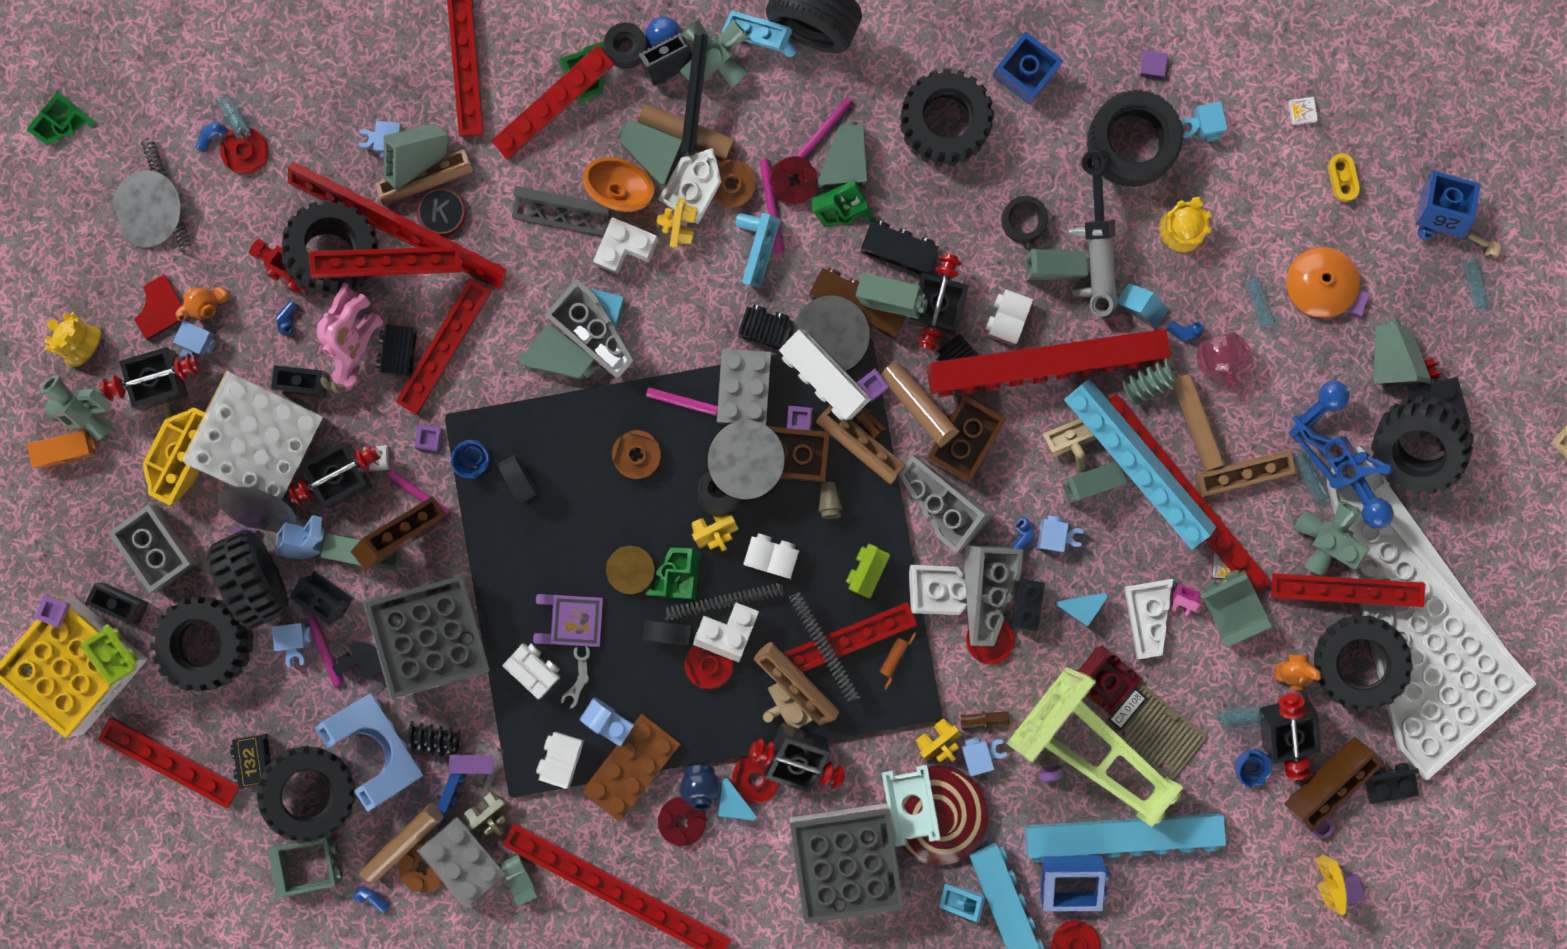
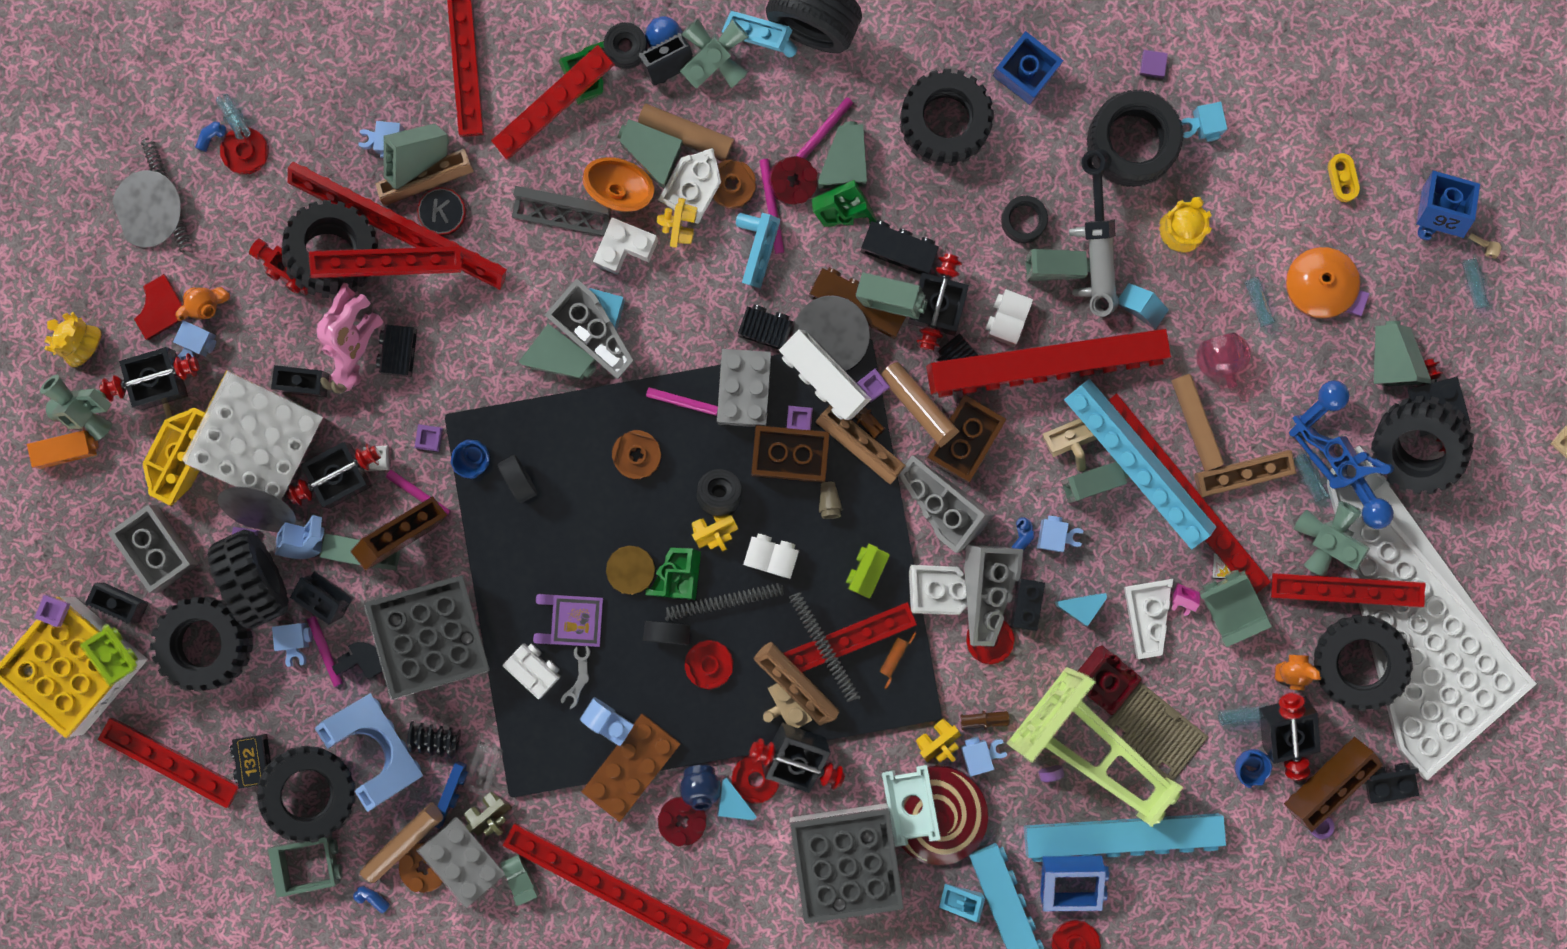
(52, 126): green slope -> none
(284, 318): blue arm -> none
(443, 346): red plate -> none
(471, 764): medium lavender sticker -> none
(560, 759): white brick -> none
(694, 93): black axle -> none
(727, 639): white brick -> none
(746, 459): flat silver sticker -> none
(1127, 708): sticker -> none
(1151, 384): sand green piece -> none
(1185, 333): blue arm -> none
(1302, 111): tile -> none
(1333, 888): yellow slope -> none
(1353, 889): medium lavender tile -> none

